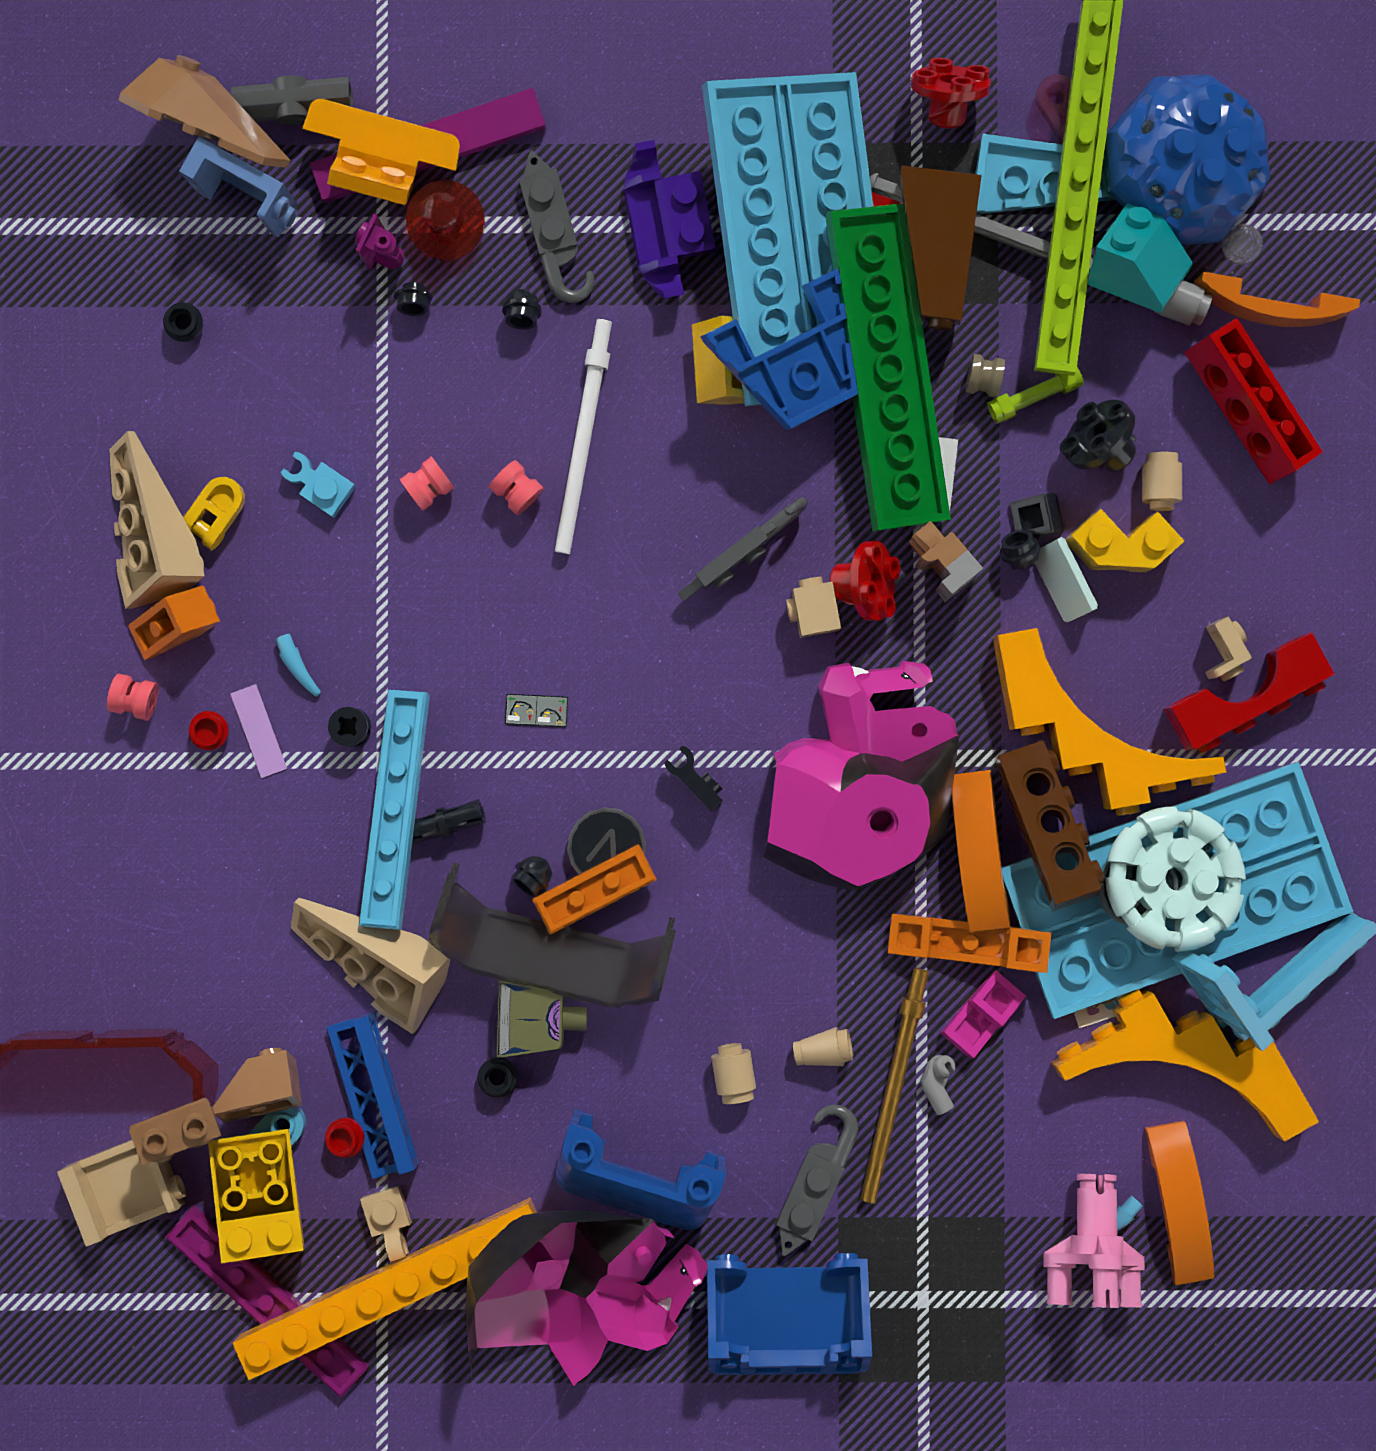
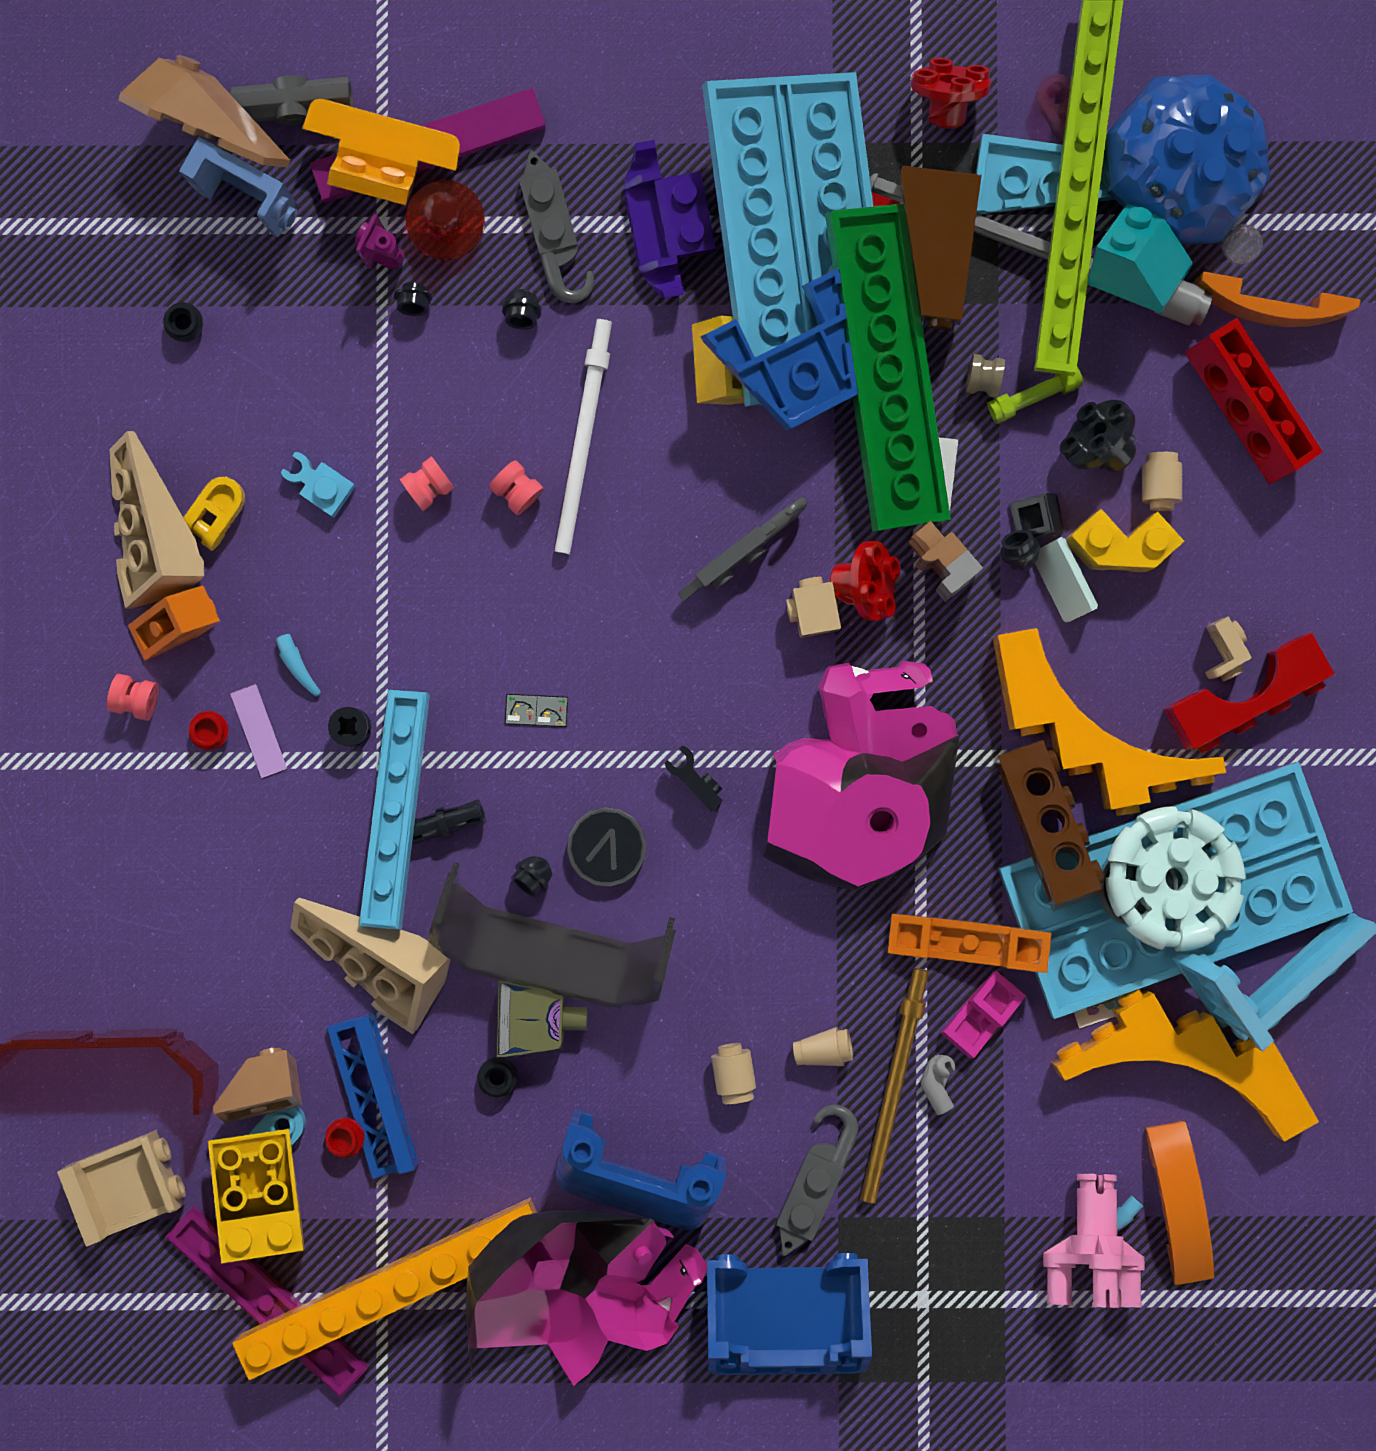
(175, 1131): medium nougat bracket -> none
(386, 1215): tan plate -> none
(594, 889): orange tile -> none
(979, 851): orange slope -> none

